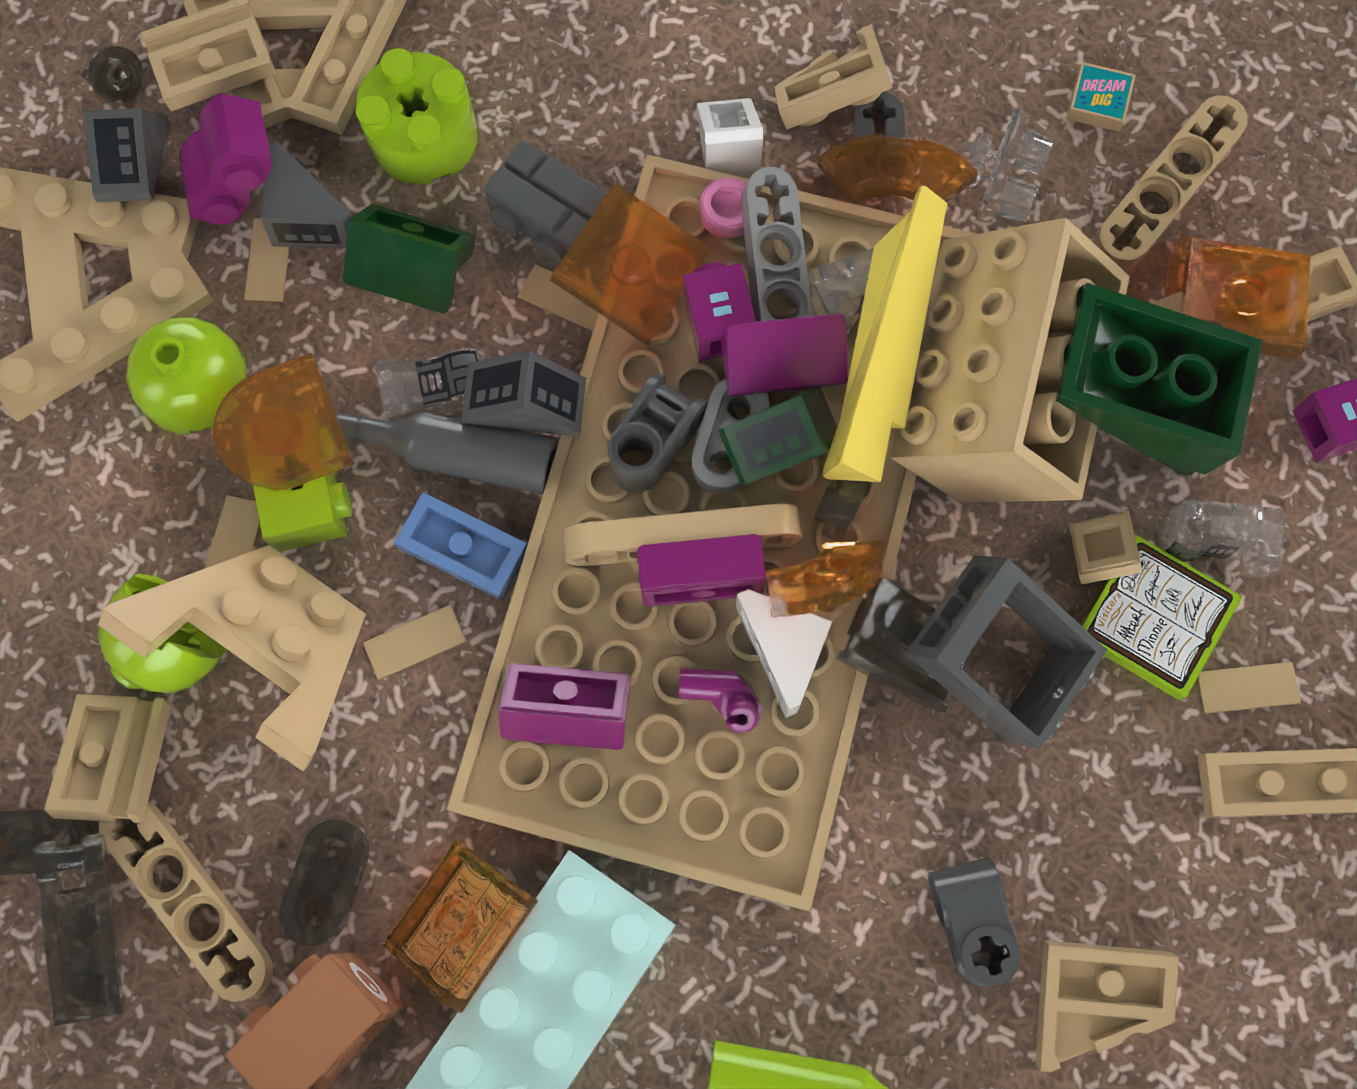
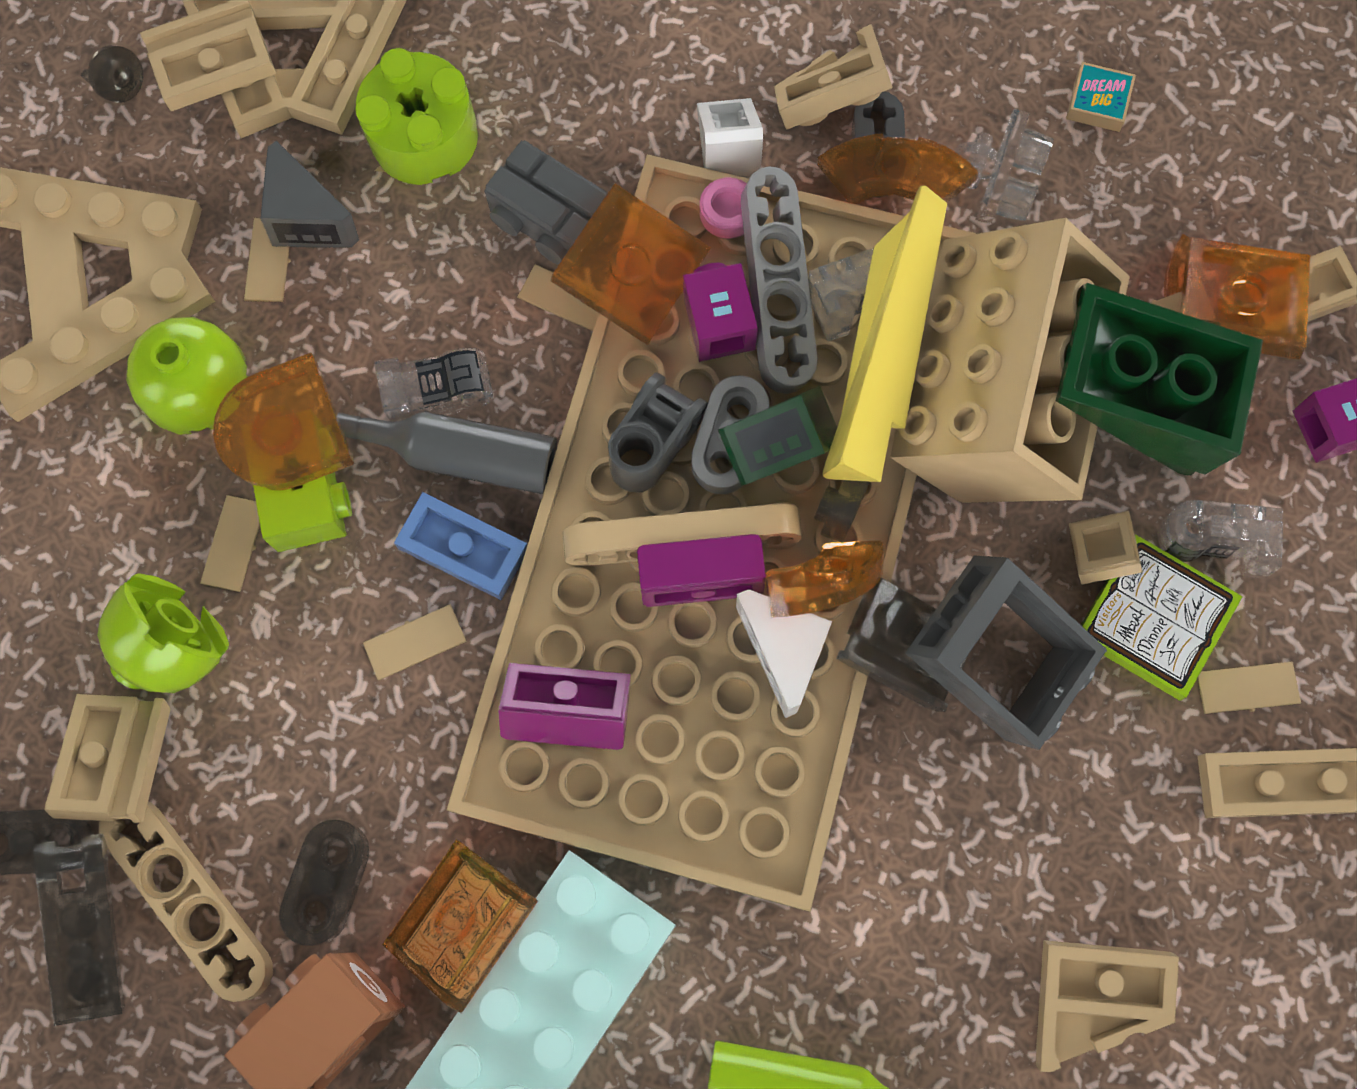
(125, 152): dark grey slope -> none
(225, 159): magenta brick -> none
(267, 617): tan wing -> none
(405, 257): dark green panel -> none
(524, 394): dark grey slope -> none
(727, 693): magenta arm -> none
(785, 354): magenta slope -> none
(973, 908): dark grey piece -> none
(1170, 182): tan beam -> none

